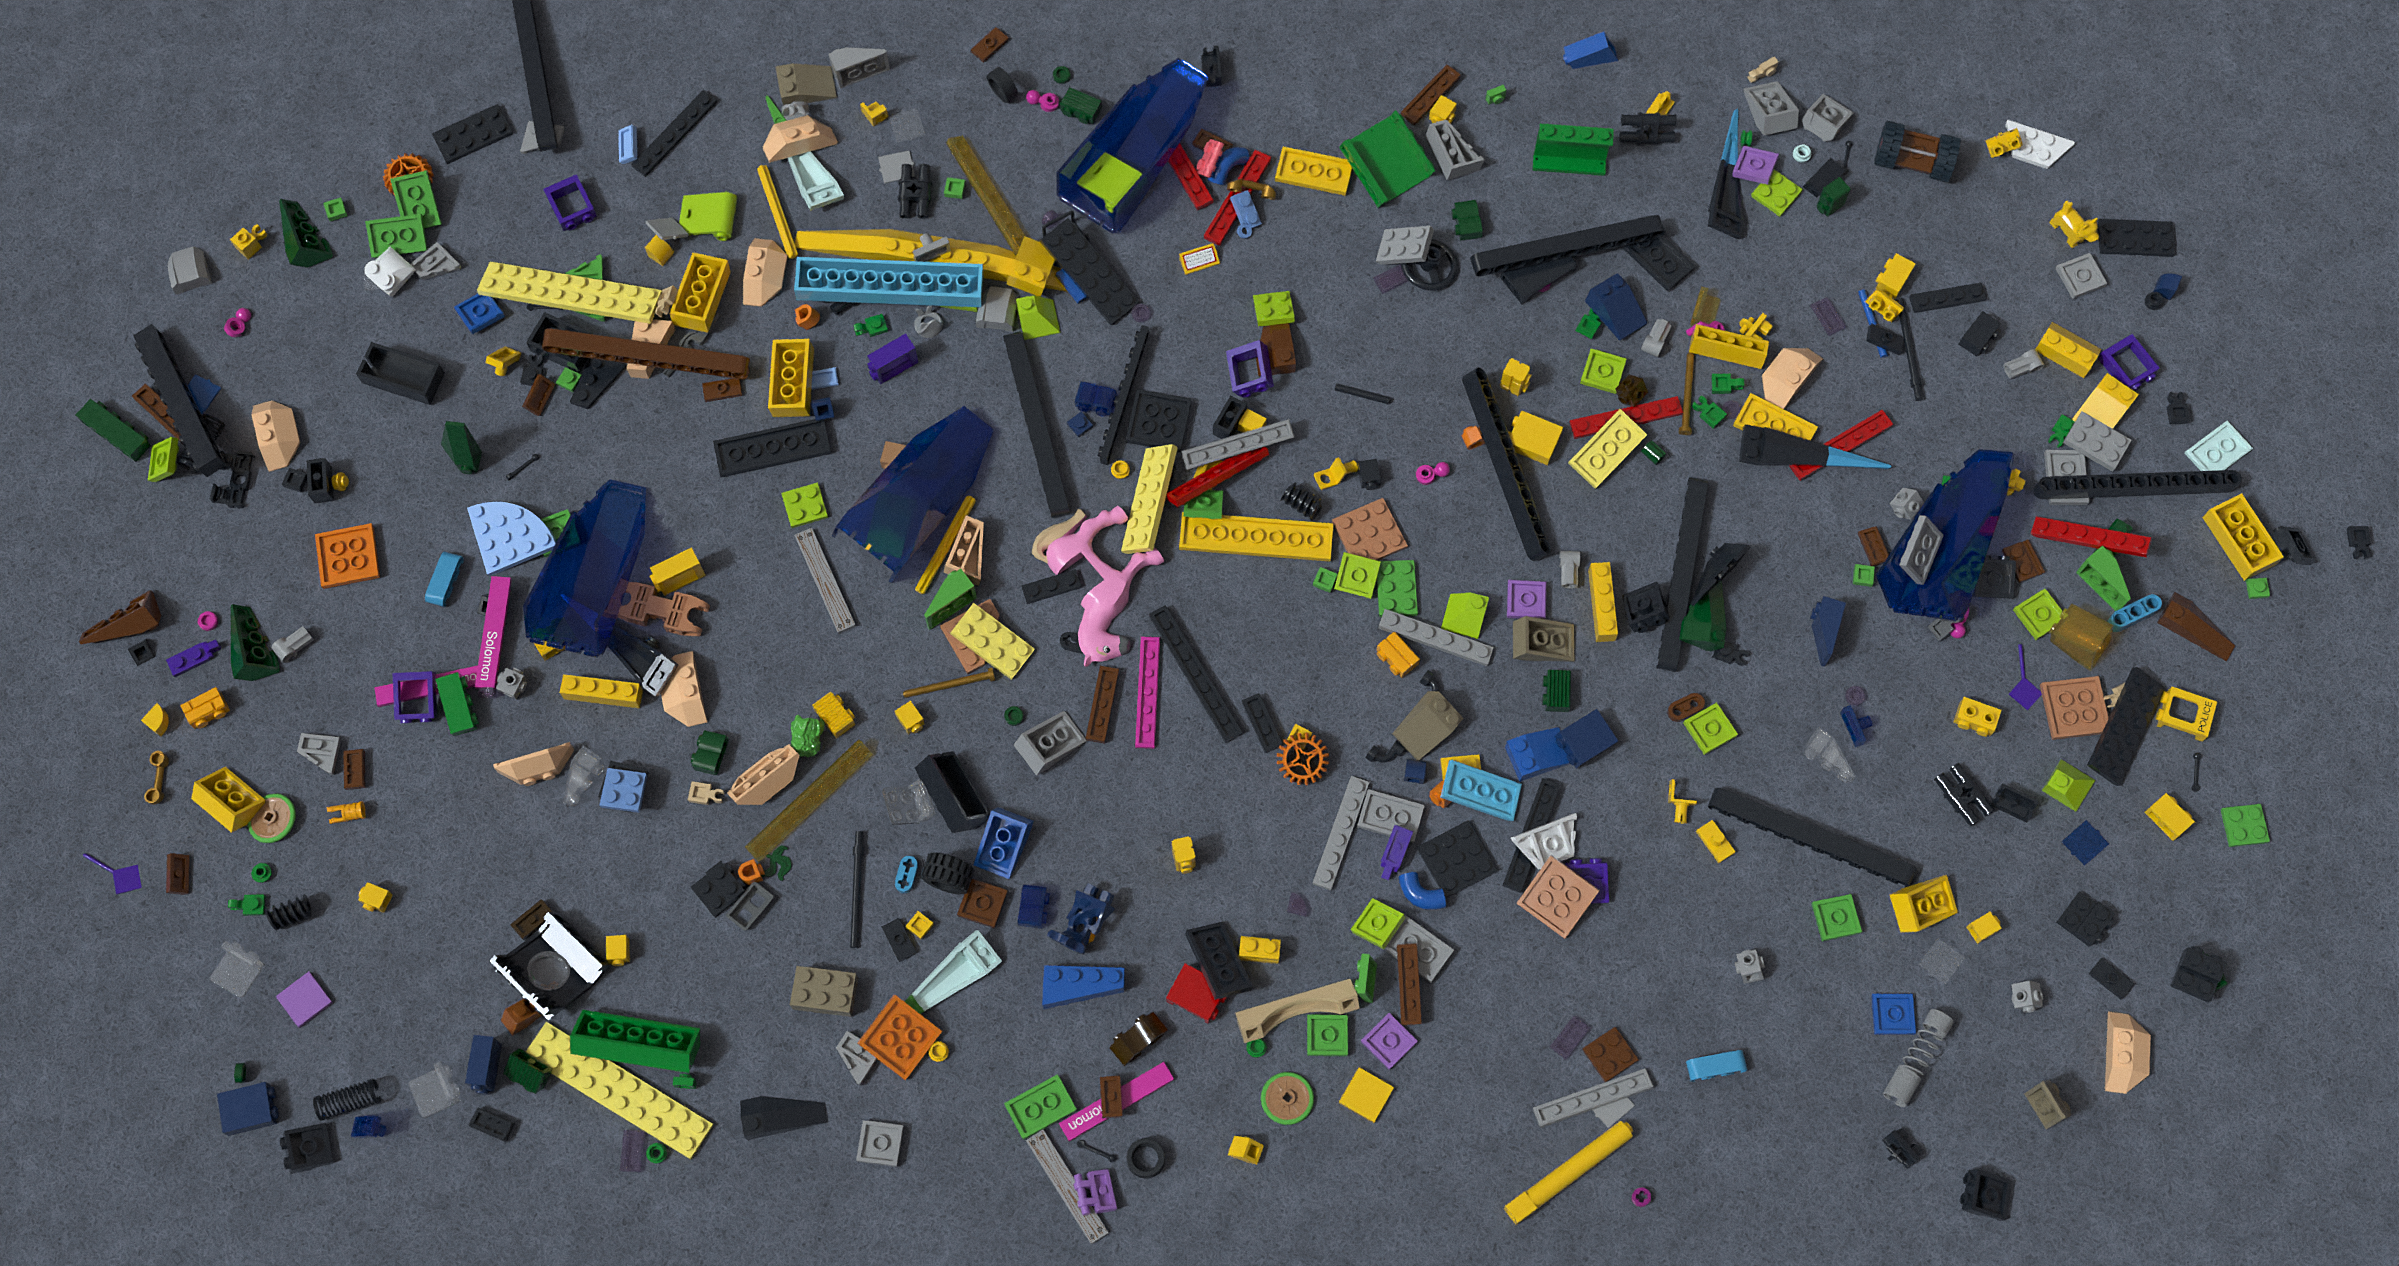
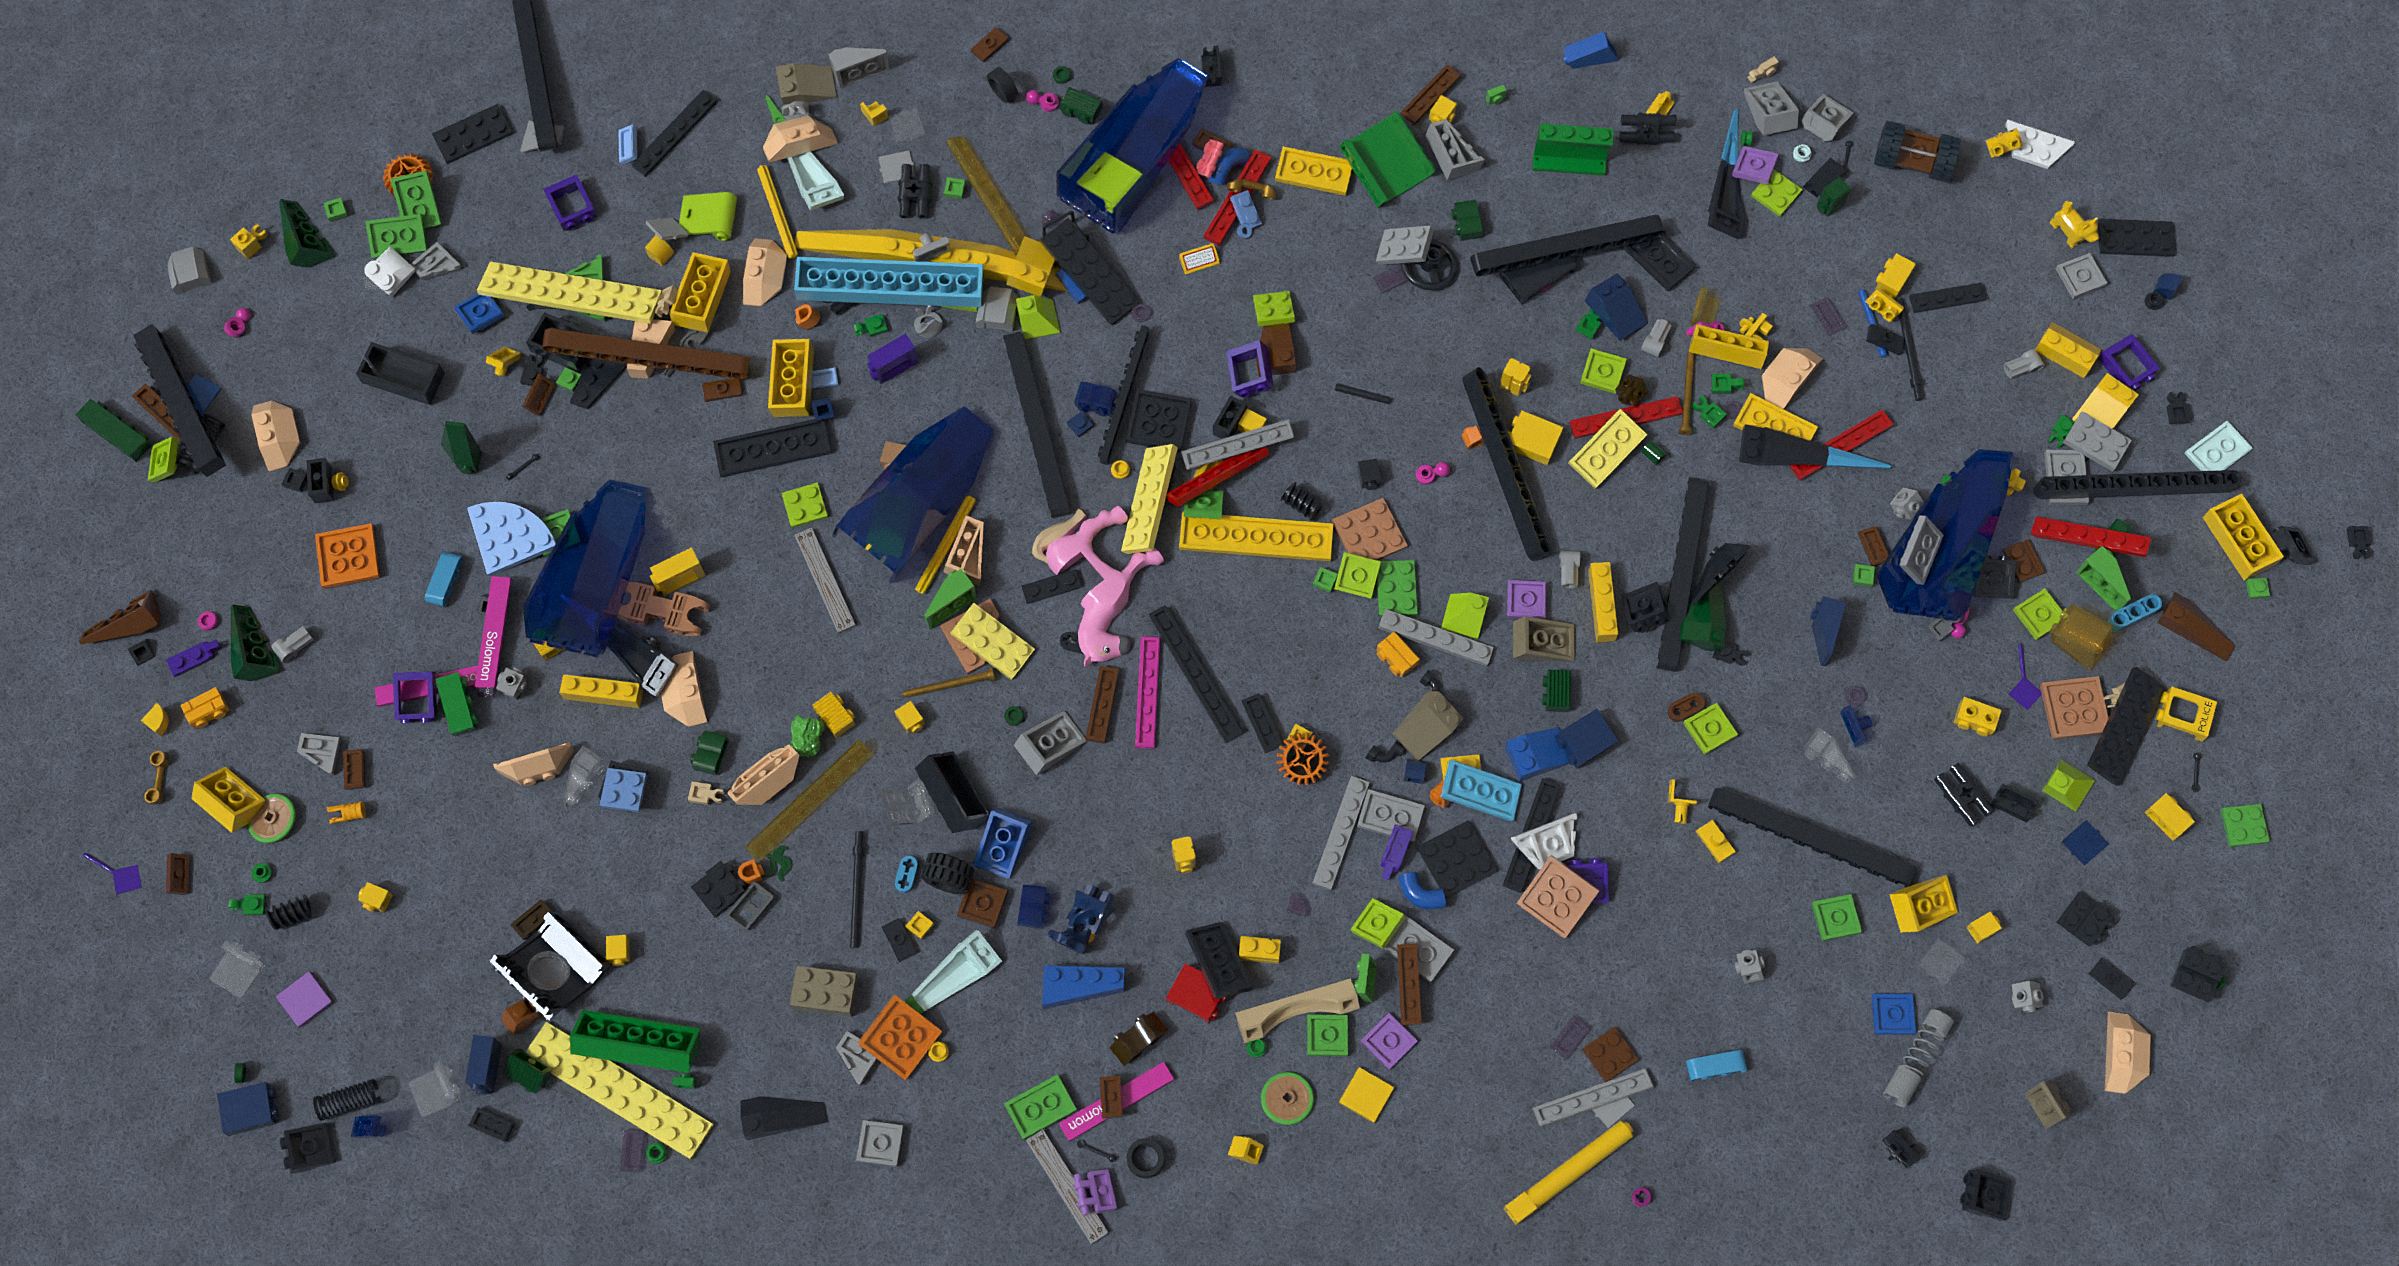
(240, 467): black piece -> none
(1335, 473): yellow bracket -> none
(1980, 333): black brick -> none

